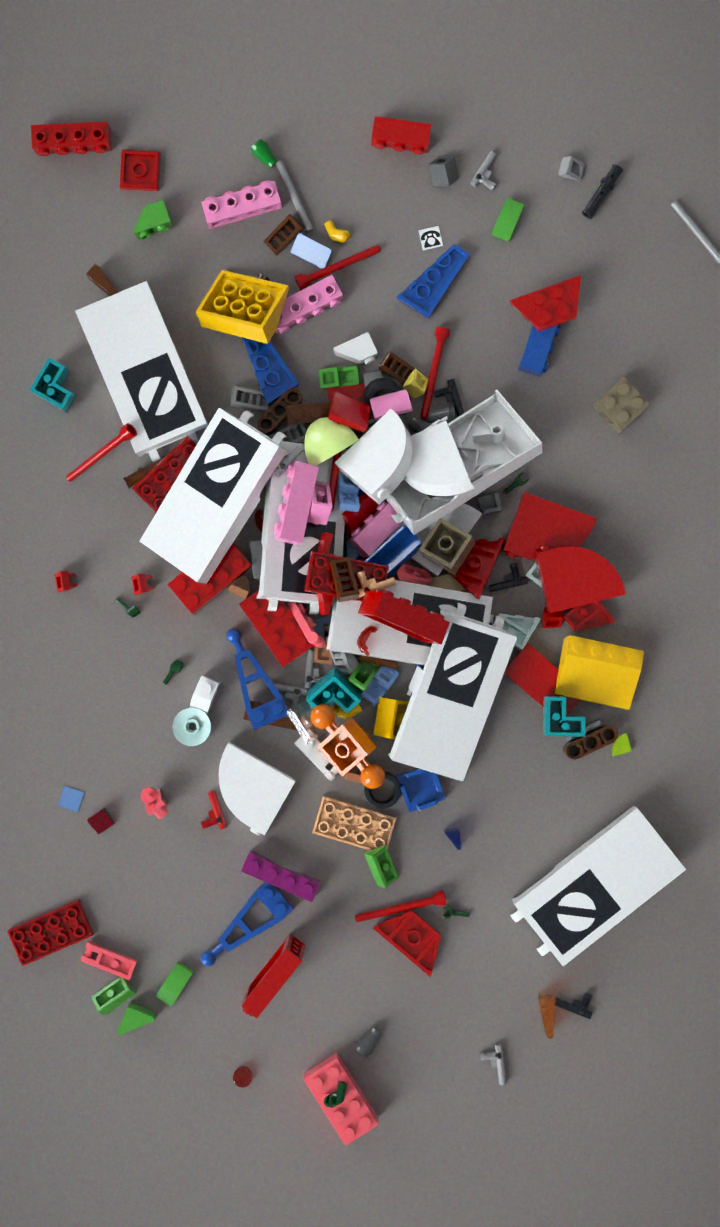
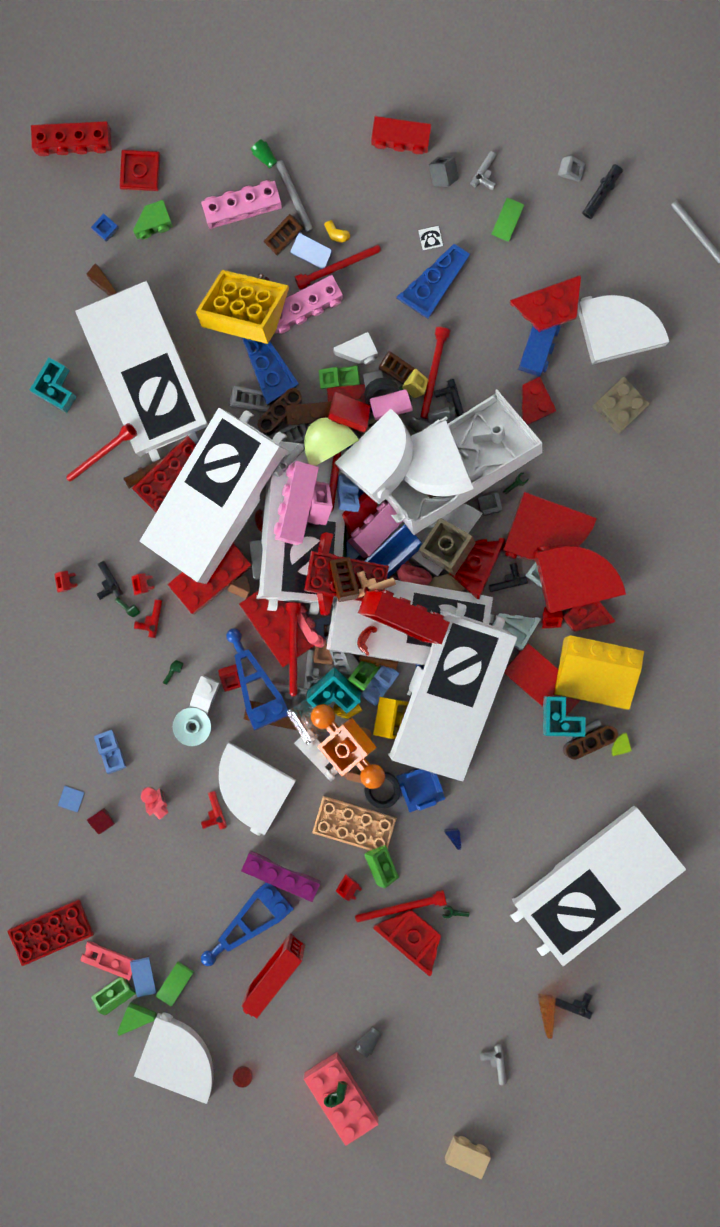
(104, 227): none -> blue tile
(108, 583): none -> black hose
(110, 751): none -> medium blue slope
(143, 977): none -> medium blue slope
(151, 620): none -> red hose
(177, 1059): none -> white brick
(229, 678): none -> red slope
(293, 610): none -> red piece
(347, 888): none -> red tile
(467, 1156): none -> tan piece
(535, 401): none -> red wing
(619, 327): none -> white brick

